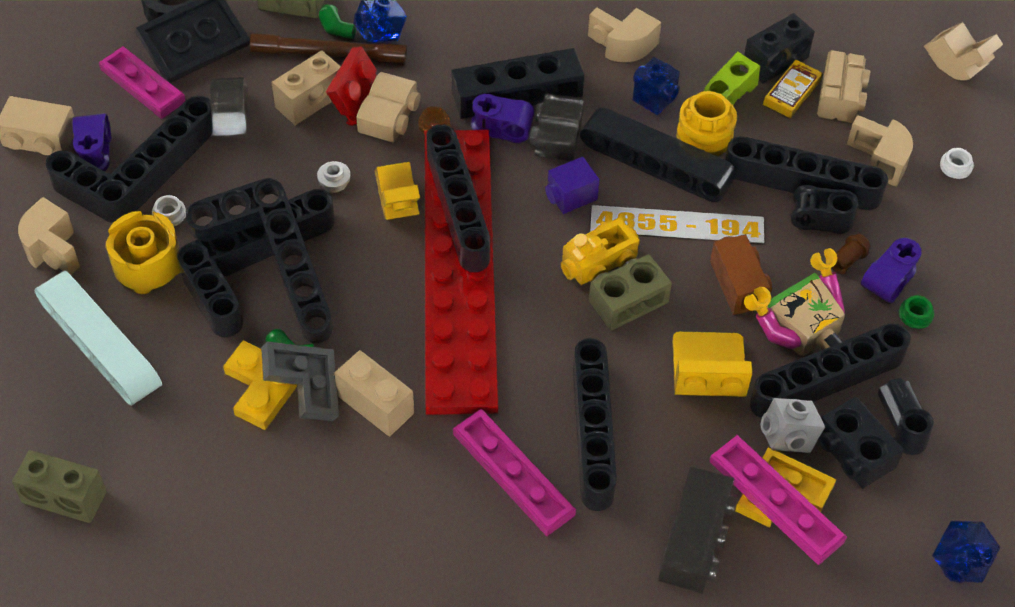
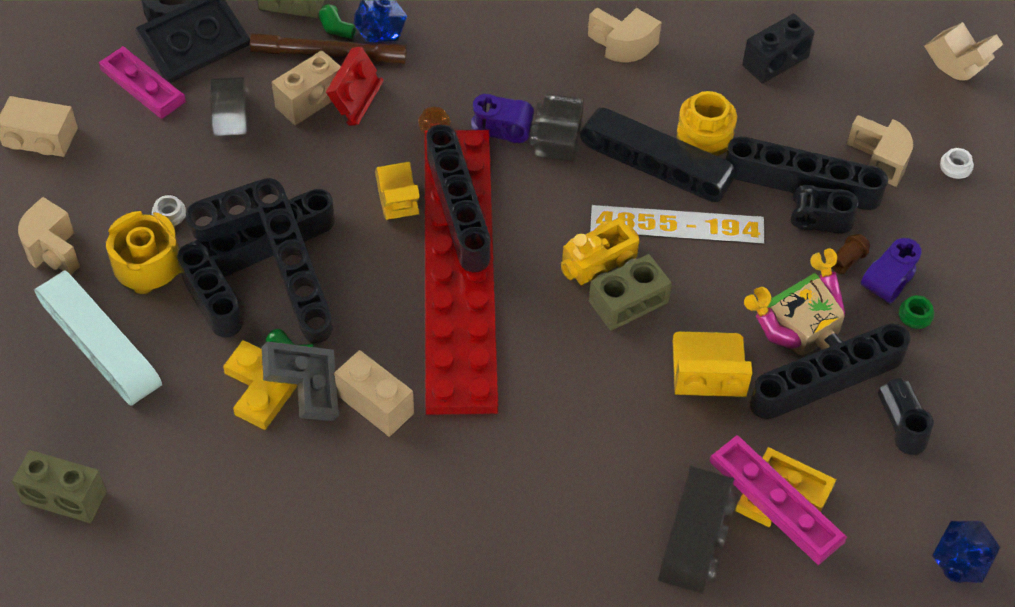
(93, 139): dark purple piece -> none
(141, 172): black beam -> none
(333, 176): white plate -> none
(387, 107): tan brick -> none
(514, 472): dark pink tile -> none
(519, 79): black brick -> none
(572, 185): dark purple brick -> none
(594, 437): black beam -> none
(655, 85): clear blue brick -> none
(734, 82): lime leg -> none
(738, 270): dark orange brick -> none
(792, 88): tile -> none
(792, 425): light grey brick -> none
(842, 86): tan brick -> none
(865, 438): black brick -> none

